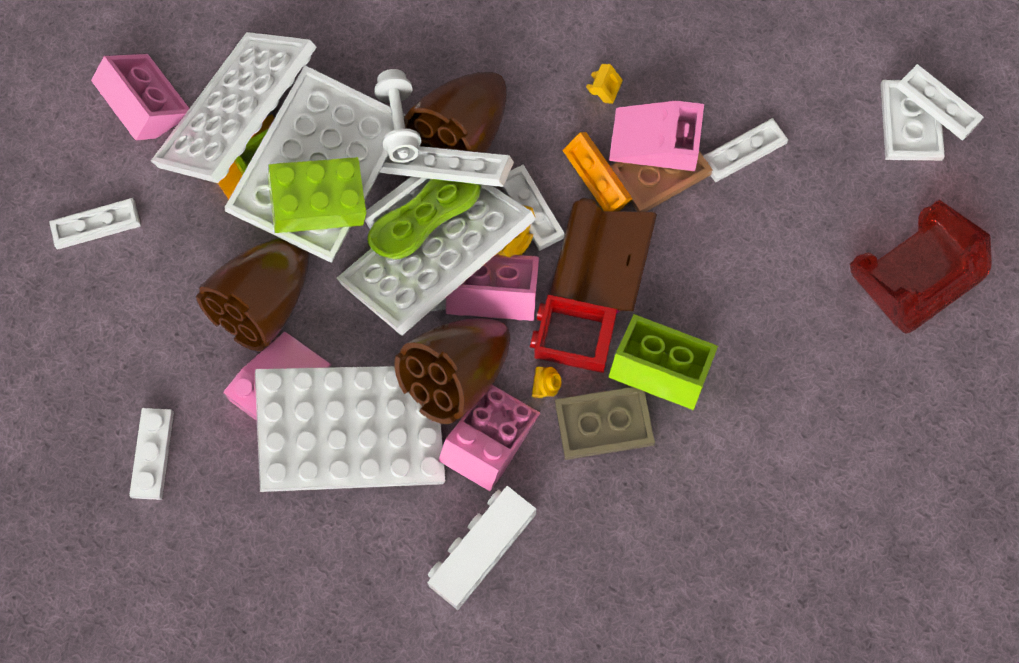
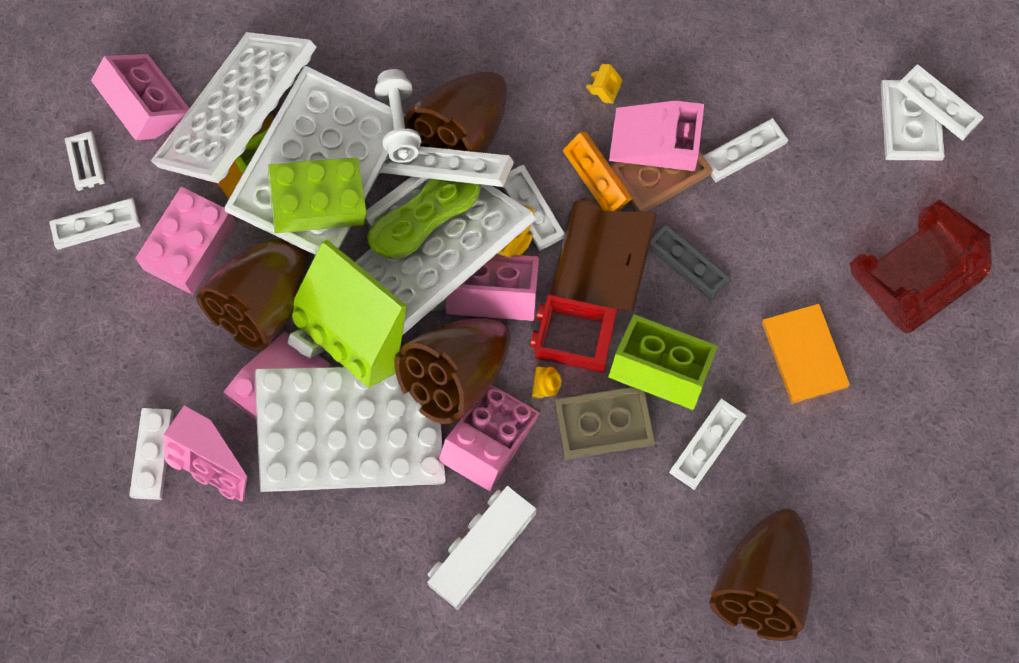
(89, 181): none -> white tile
(186, 240): none -> bright pink brick
(198, 448): none -> bright pink slope
(304, 344): none -> white plate
(350, 315): none -> lime slope
(688, 262): none -> dark grey tile
(707, 444): none -> white plate
(768, 579): none -> reddish brown cylinder
(805, 353): none -> light orange tile

